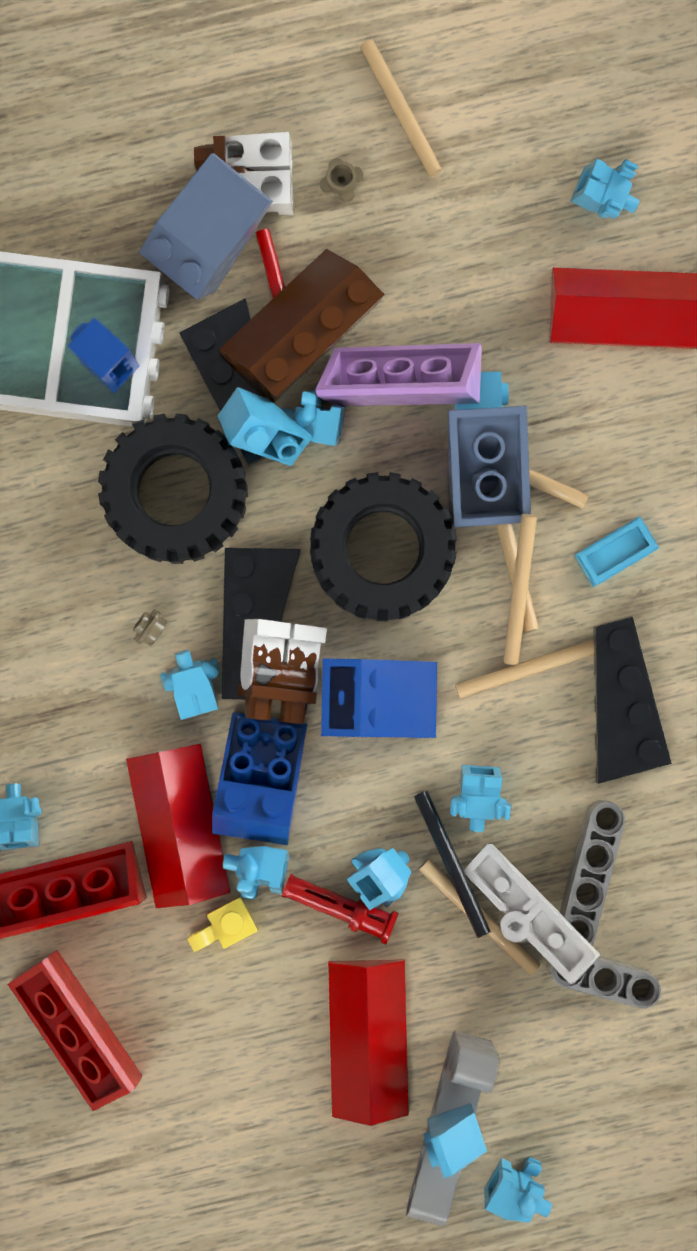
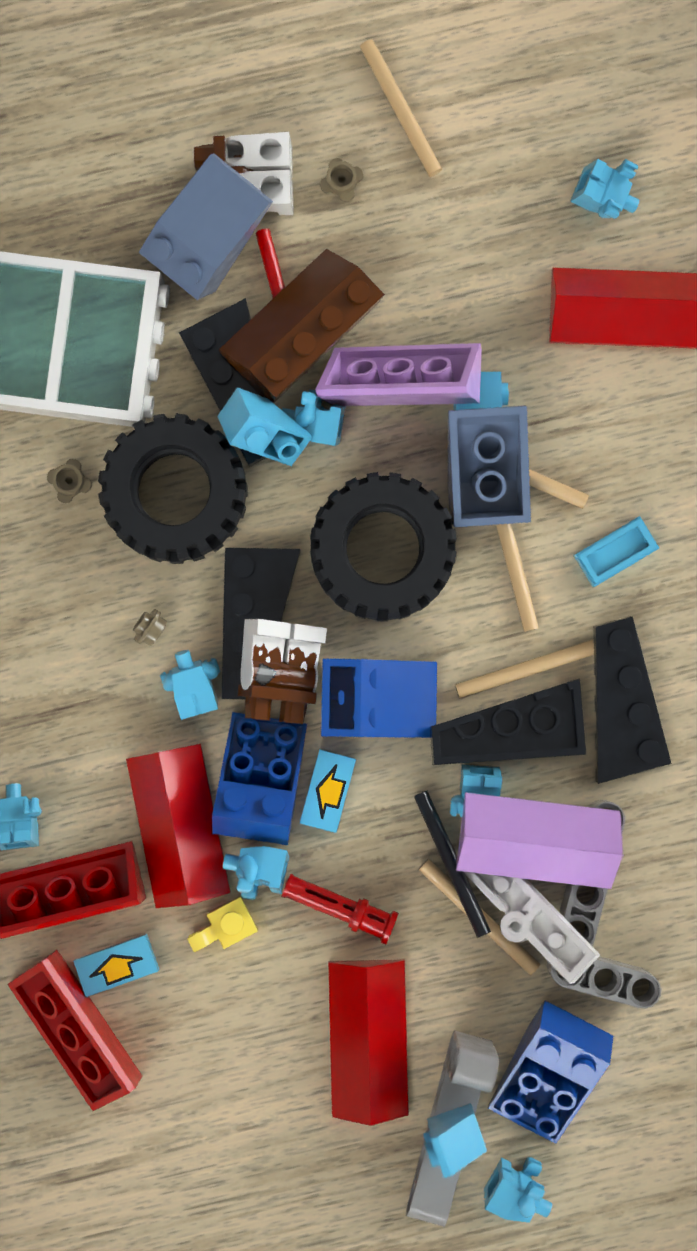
(58, 477): none -> dark tan plate
(103, 354): blue brick -> none
(116, 965): none -> medium azure tile
(327, 791): none -> medium azure tile
(380, 876): medium azure piece -> none
(520, 589): tan bar -> none
(523, 728): none -> black wing
(539, 840): none -> lavender slope
(552, 1072): none -> blue slope

